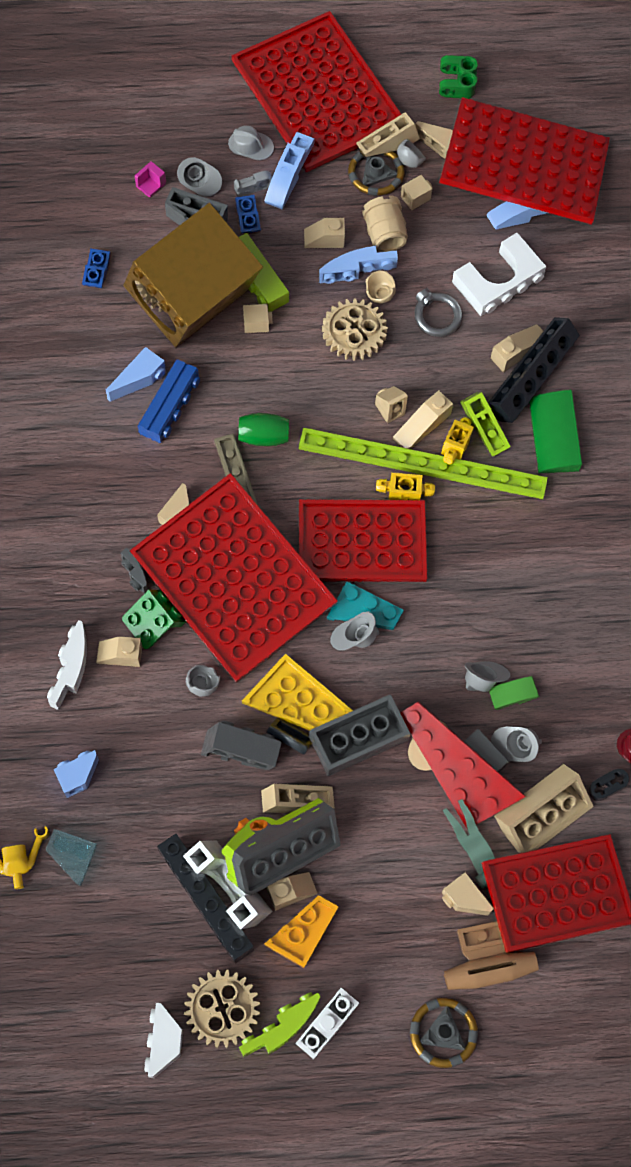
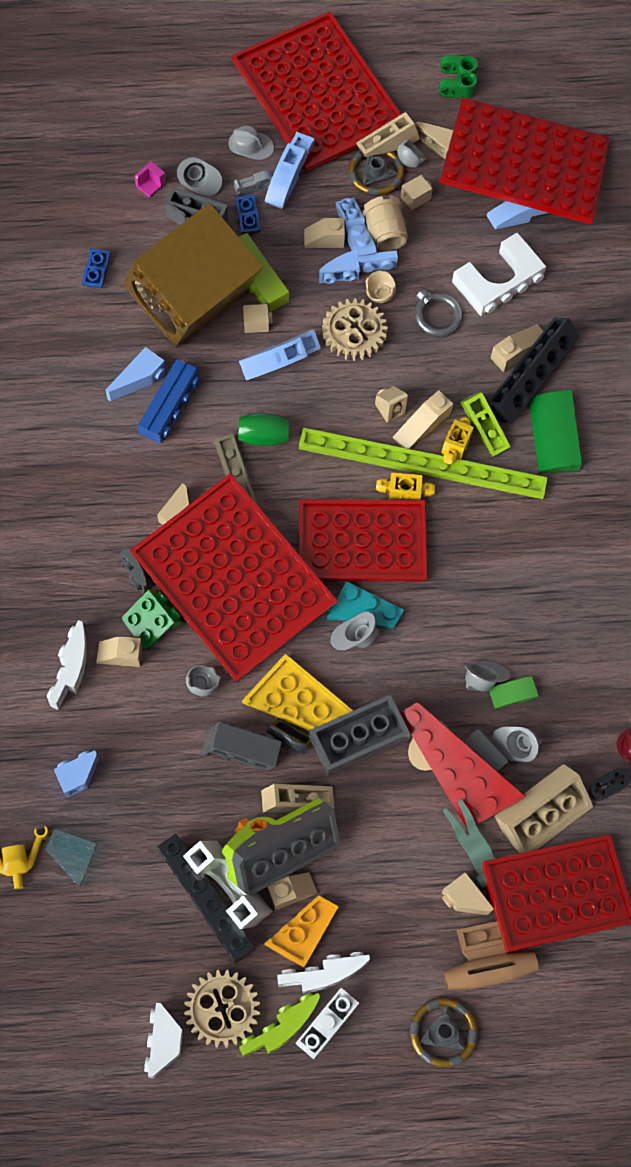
(279, 355): none -> light blue slope
(334, 972): none -> white slope
(355, 228): none -> light blue slope

